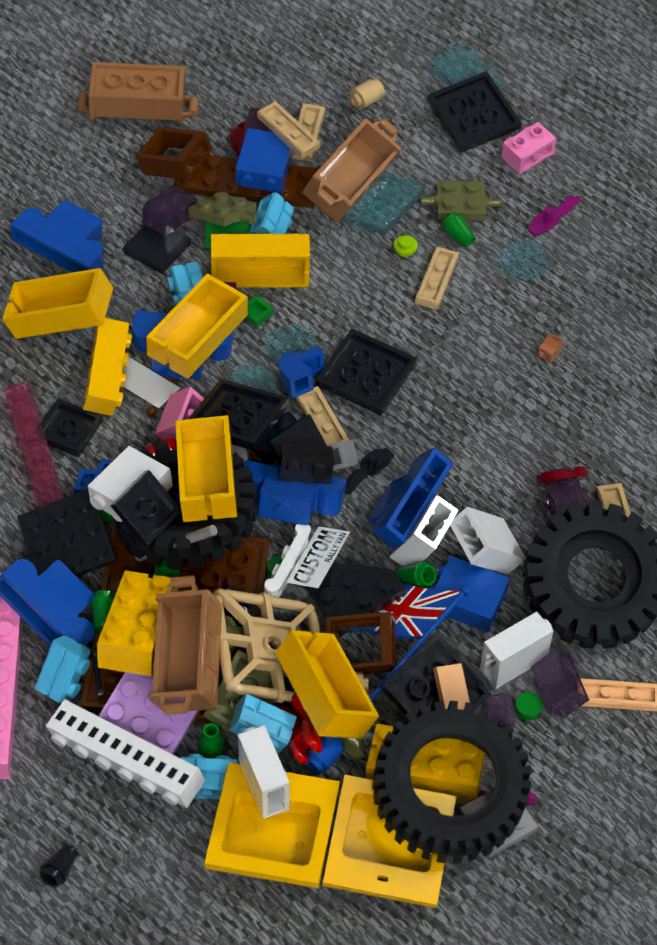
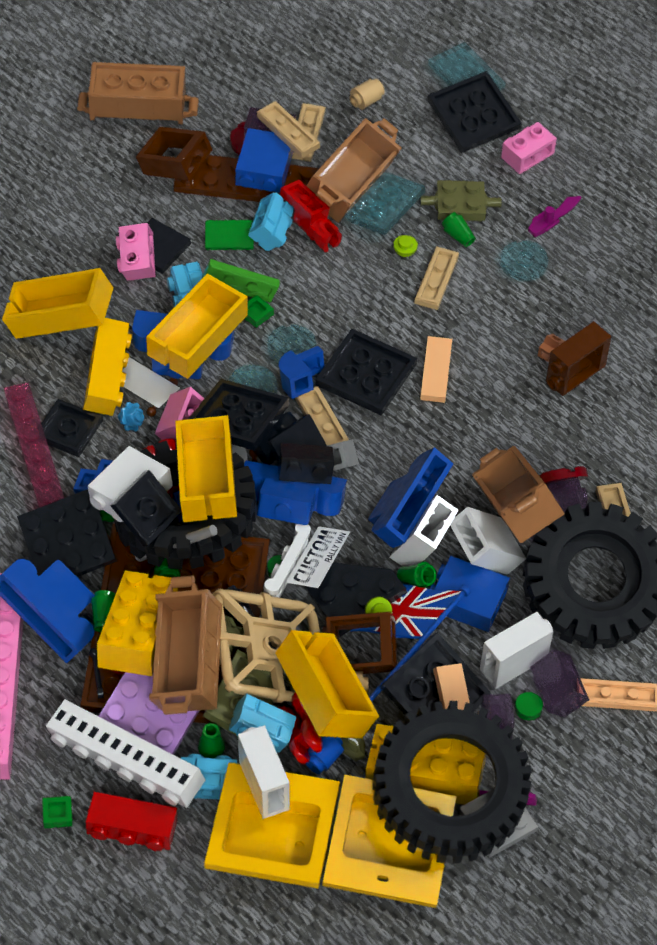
(57, 812): none -> green plate
(58, 867): black cone -> none
(63, 669): medium azure brick -> none
(64, 237): blue brick -> none
(131, 416): none -> dark azure plant
(131, 821): none -> red brick
(136, 251): none -> bright pink brick
(168, 210): clear purple brick -> none
(224, 209): olive plate -> none
(243, 280): none -> bright green tile
(261, 259): yellow piece -> none
(311, 215): none -> red plate
(370, 465): black piece -> none
(377, 605): none -> lime plate
(436, 369): none -> light nougat tile
(517, 492): none -> medium nougat container
(578, 358): none -> reddish brown window

